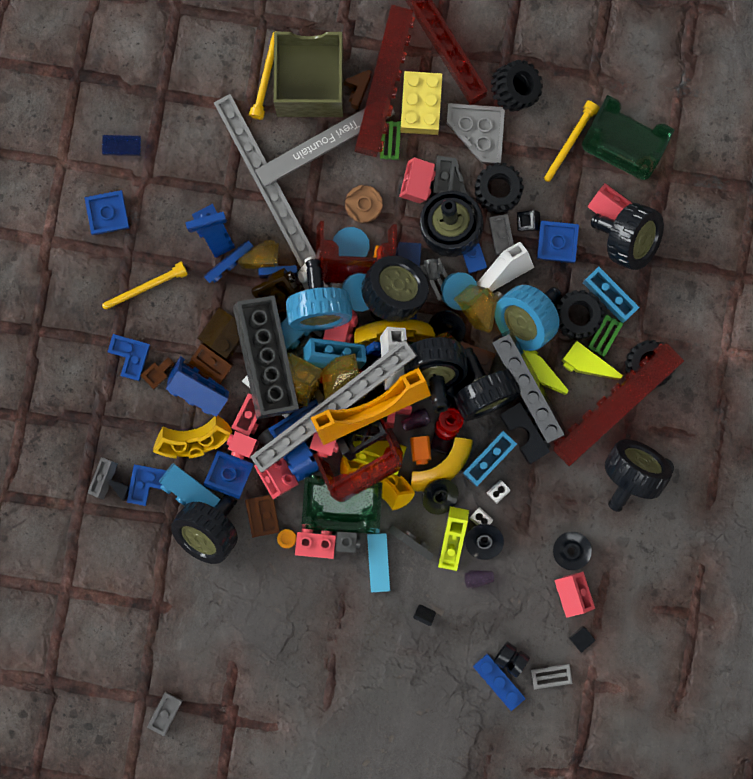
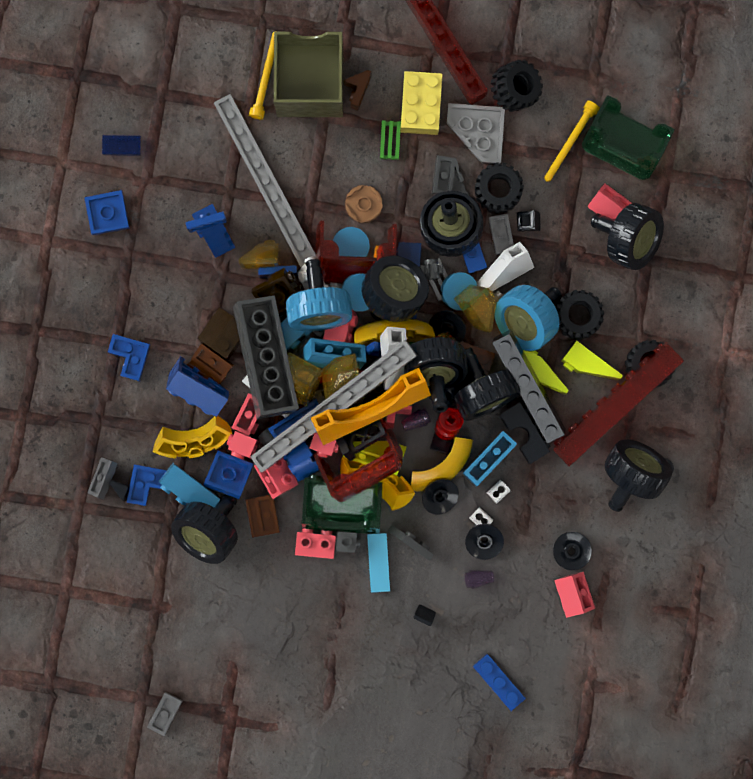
(156, 374): reddish brown plate -> none
(178, 271): yellow piece -> none
(228, 263): blue plate -> none
(286, 538): light orange tile -> none
(311, 149): light grey tile -> none
(384, 80): clear red brick -> none
(417, 180): coral brick -> none
(420, 450): orange brick -> none
(453, 538): neon yellow slope -> none
(511, 659): black wheel -> none
(557, 241): blue plate -> none
(557, 675): light grey tile -> none
(582, 639): black slope -> none
(610, 295): dark azure brick -> none
(613, 322): bright green tile -> none

